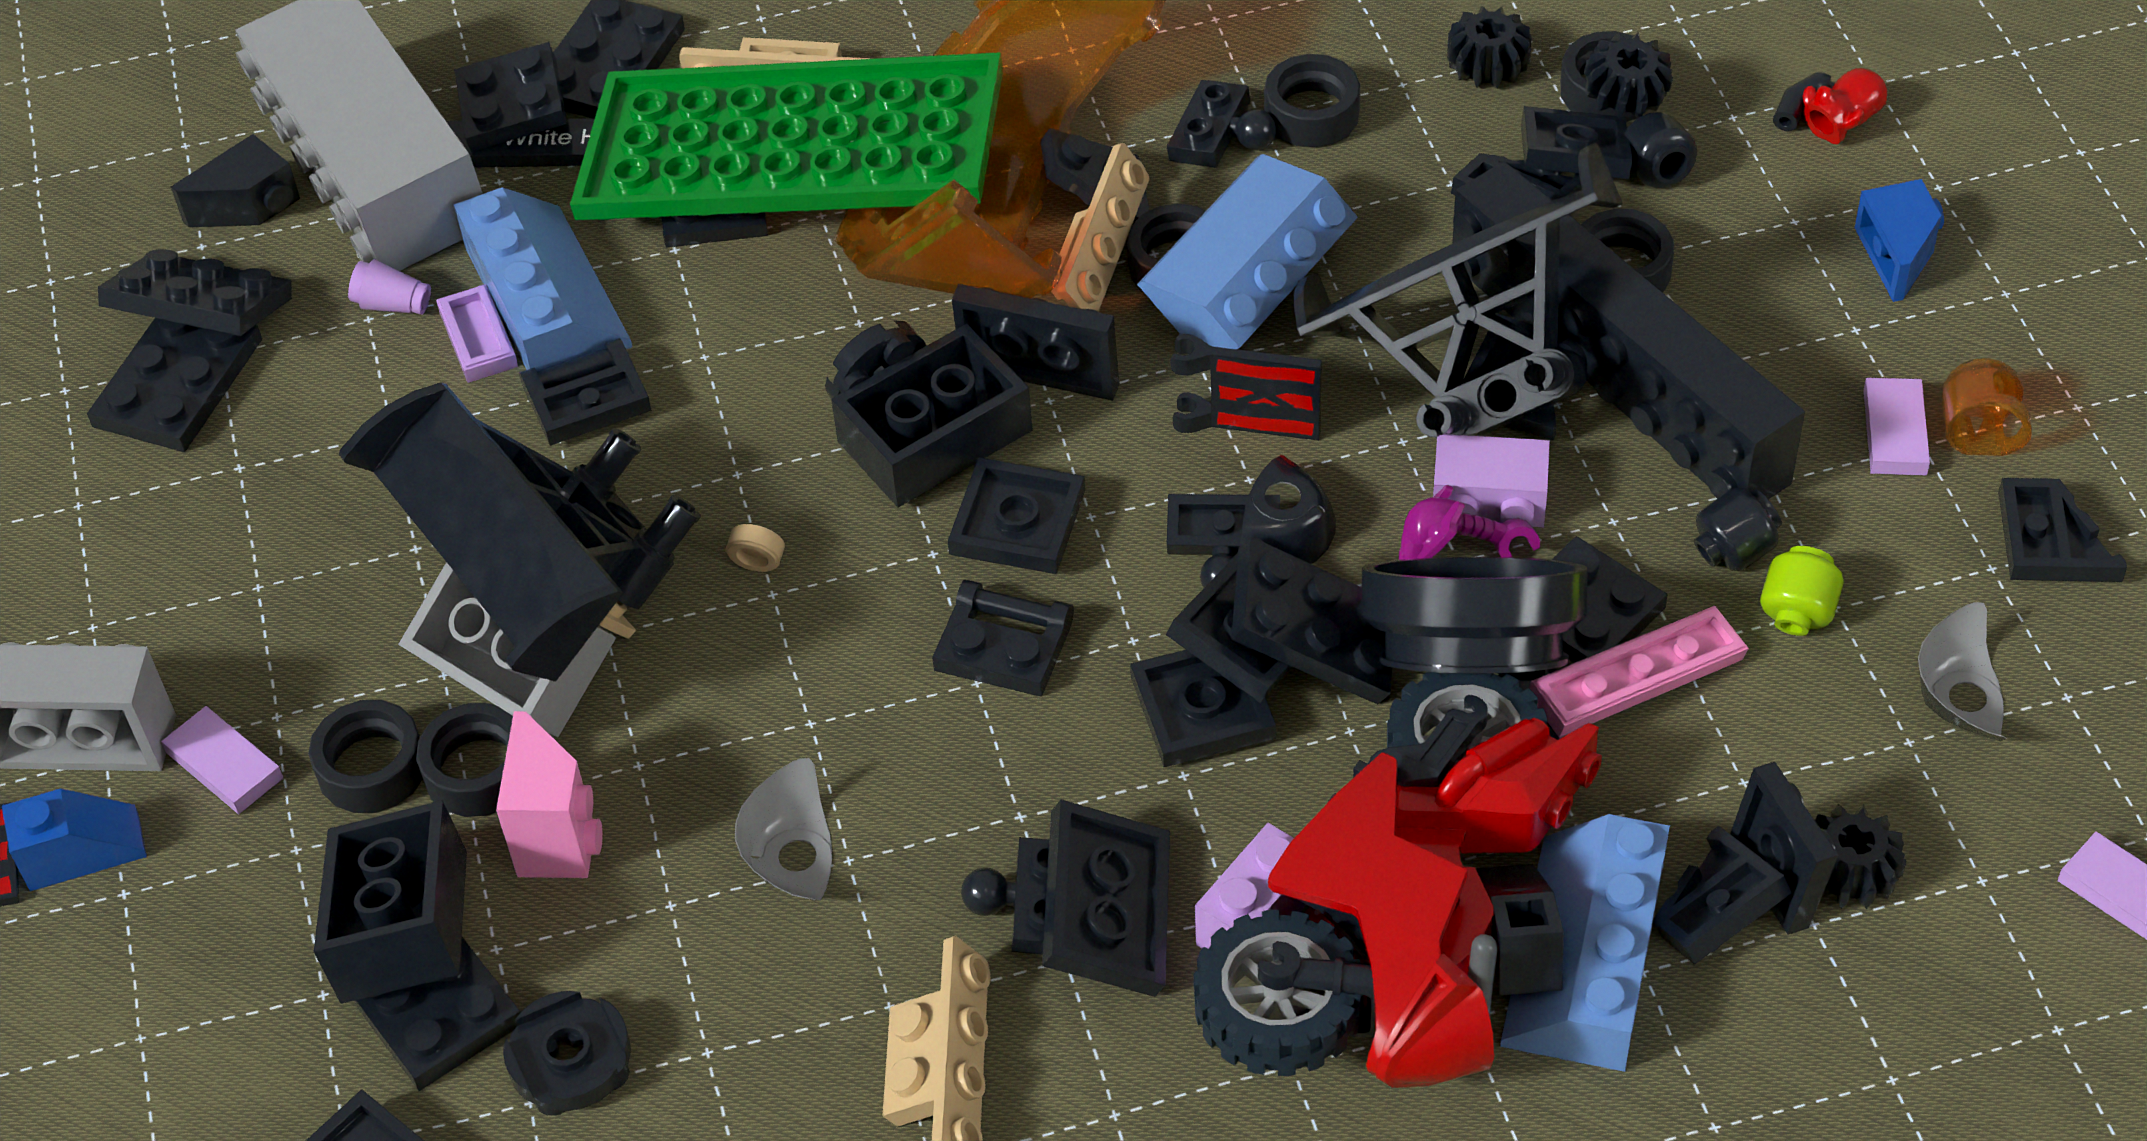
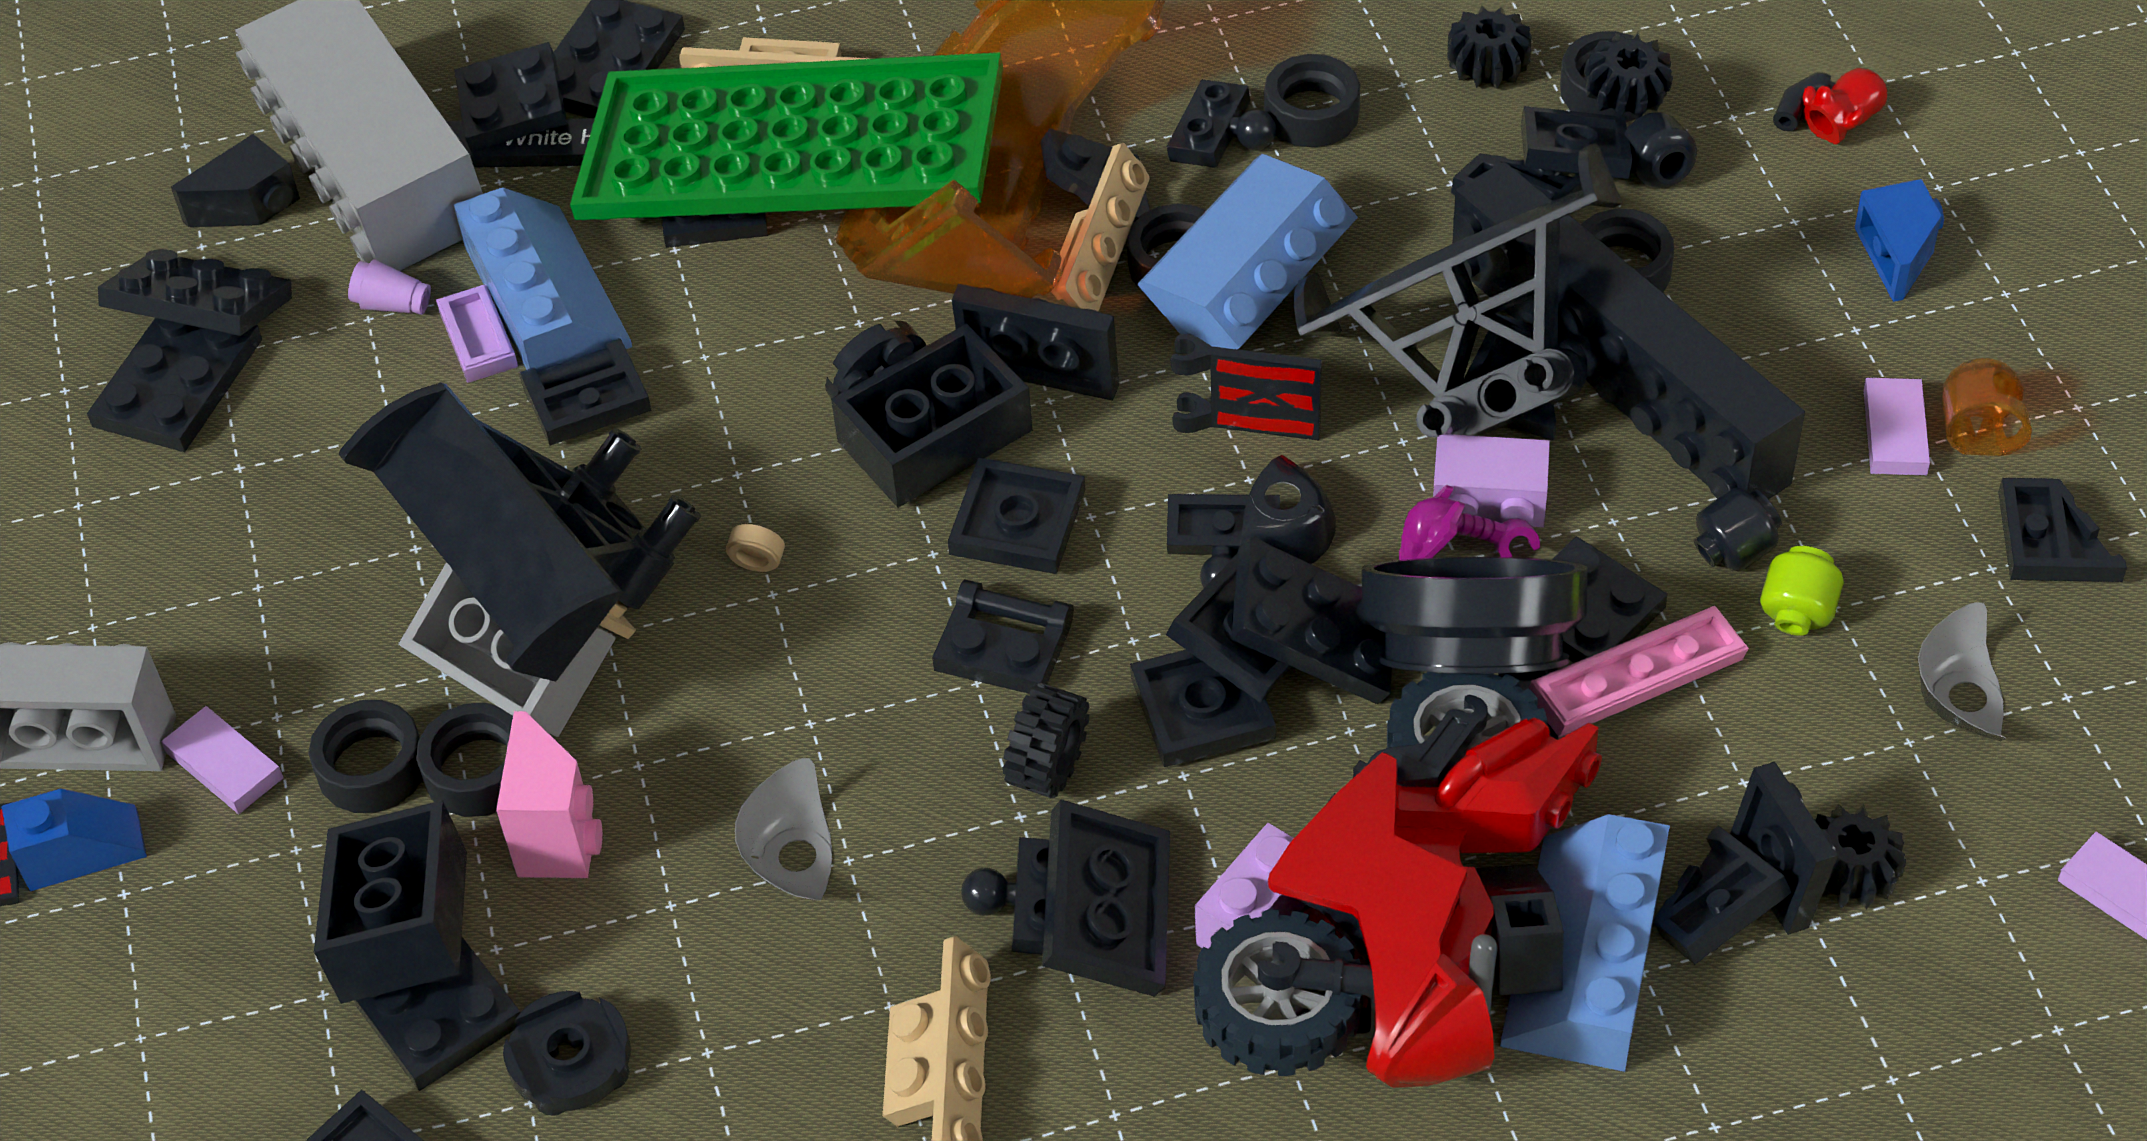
(1046, 740): none -> black tyre

